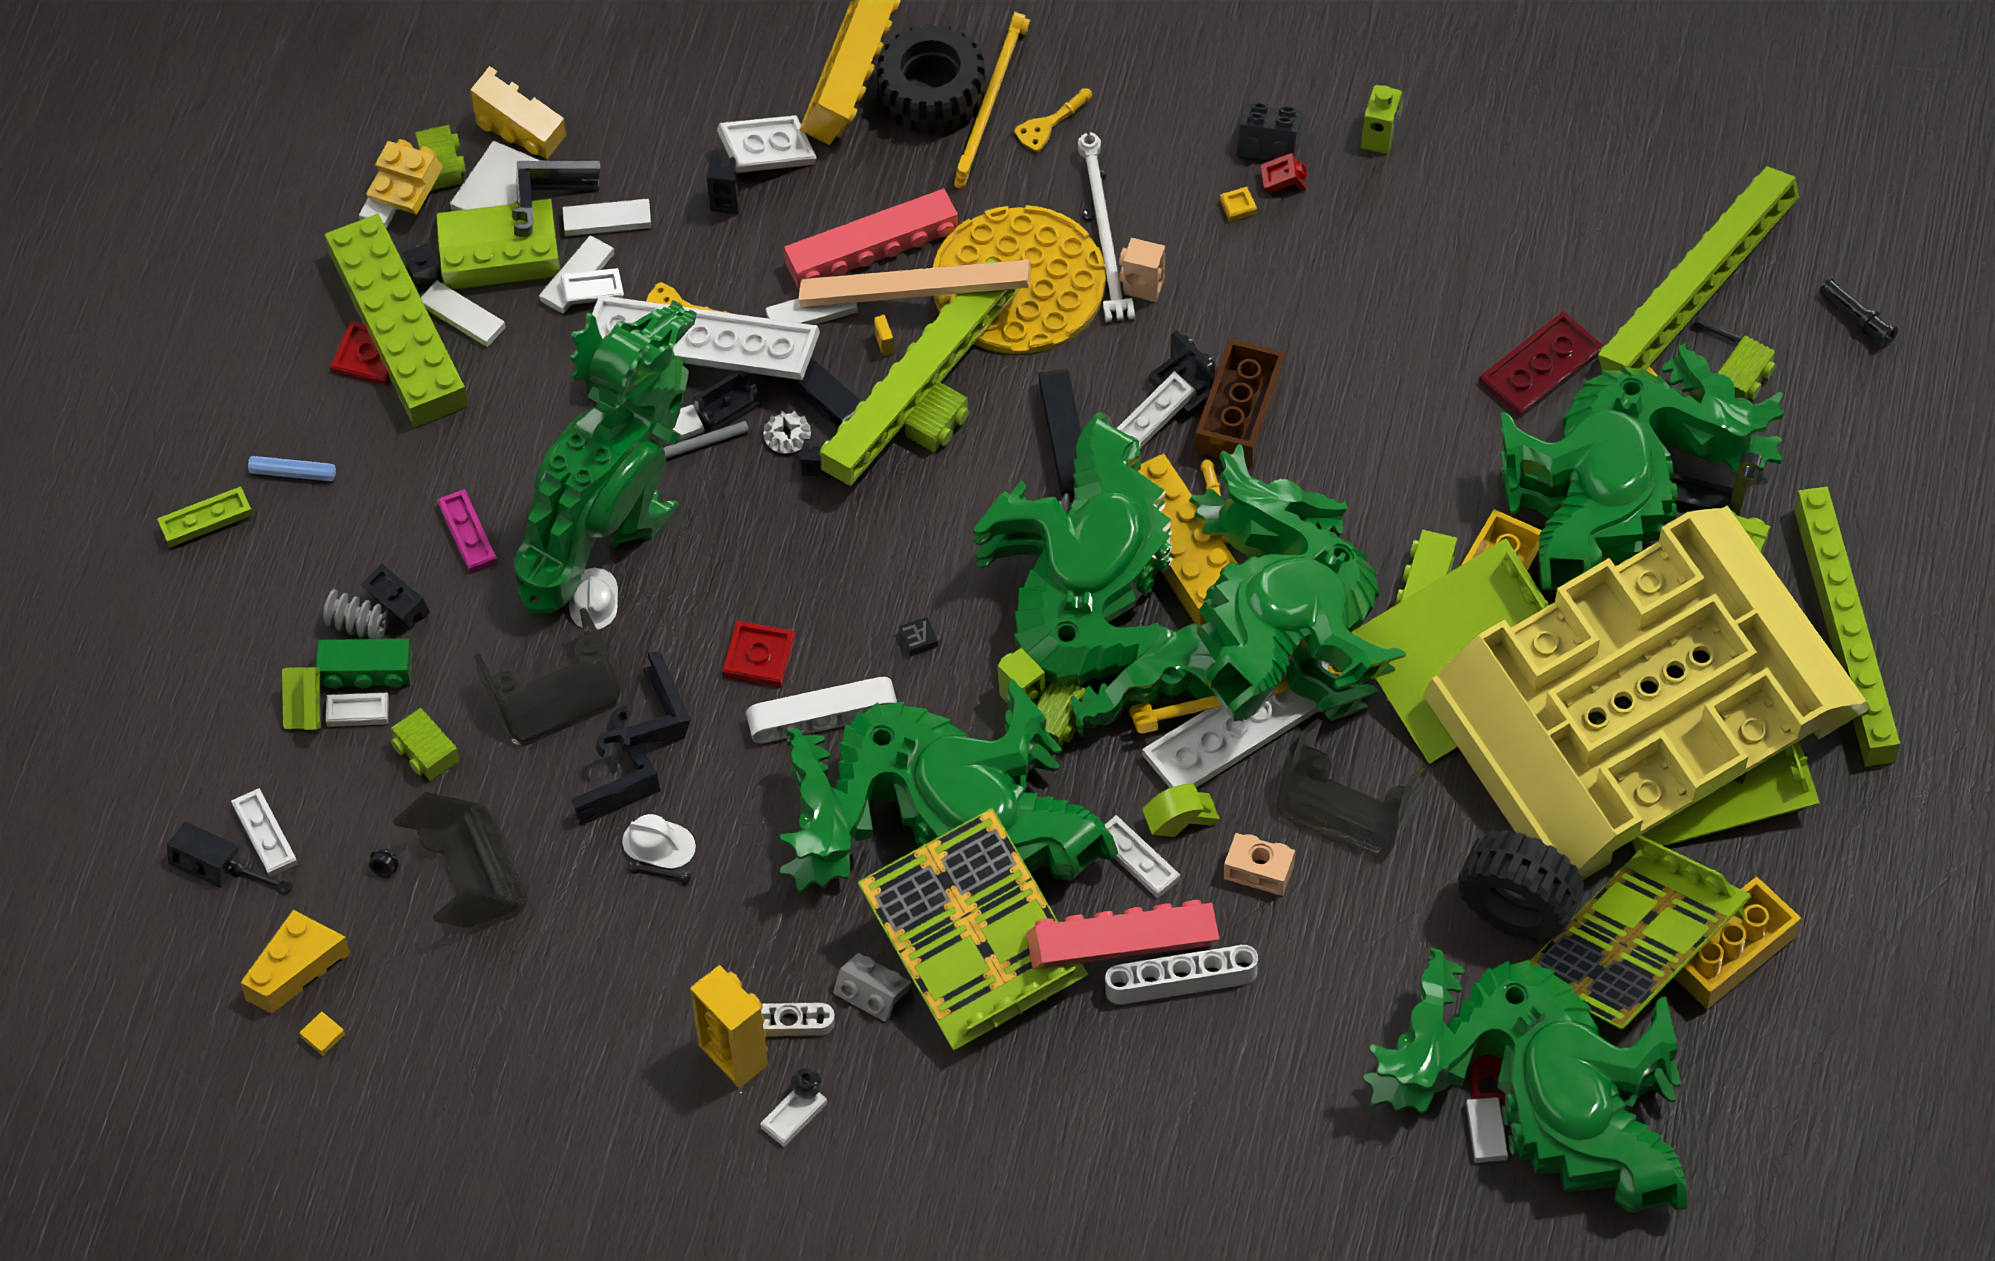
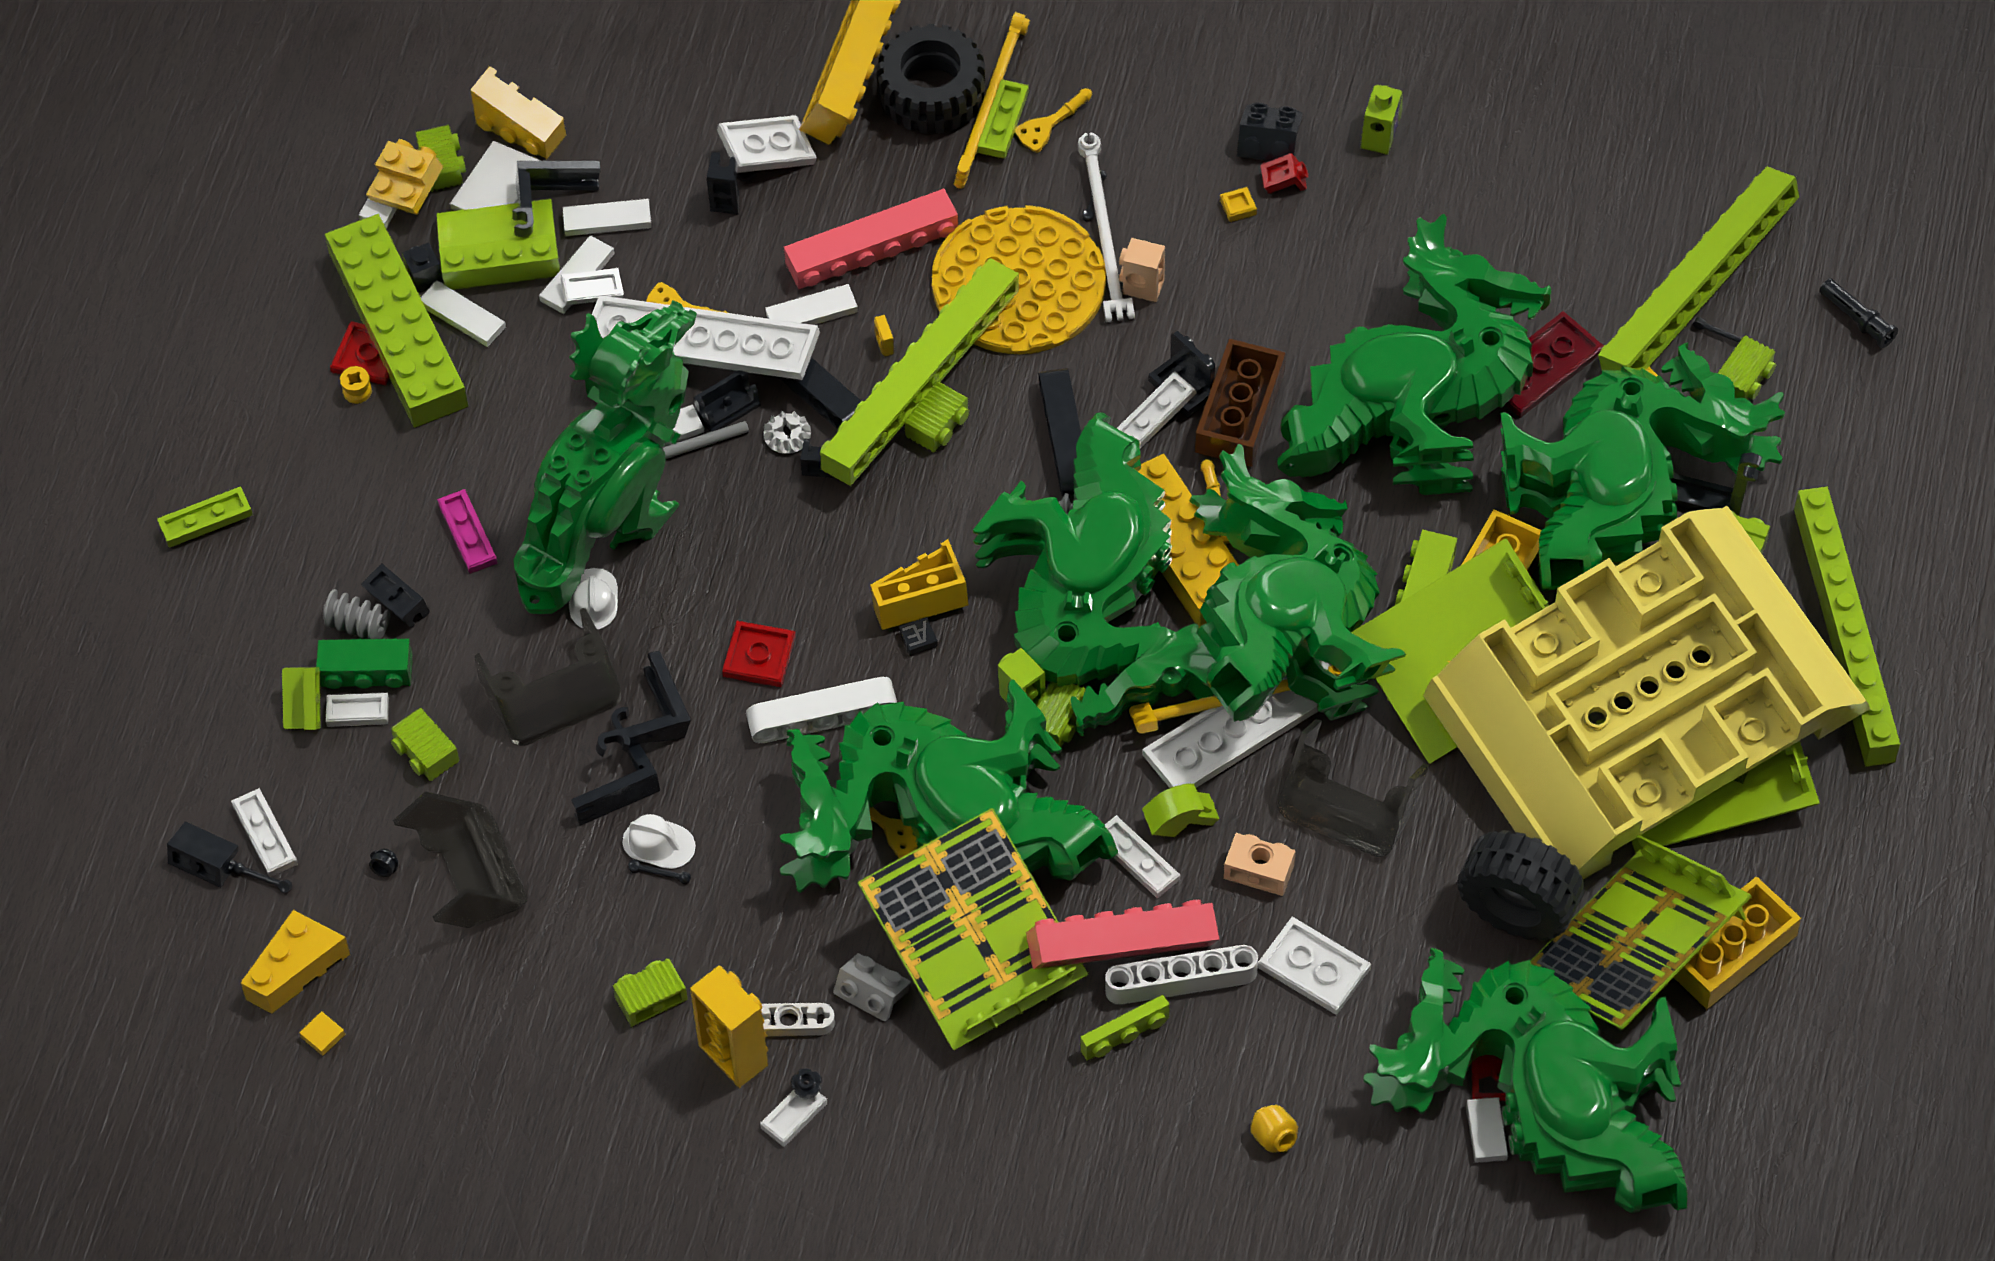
(291, 468): light blue axle -> none
(358, 391): none -> yellow wheel
(649, 991): none -> lime brick
(891, 827): none -> yellow piece
(915, 283): light nougat tile -> none
(920, 590): none -> yellow wedge
(1003, 118): none -> lime plate
(1124, 1028): none -> lime plate
(1274, 1128): none -> yellow head
(1314, 965): none -> white tile
(1420, 379): none -> green animal

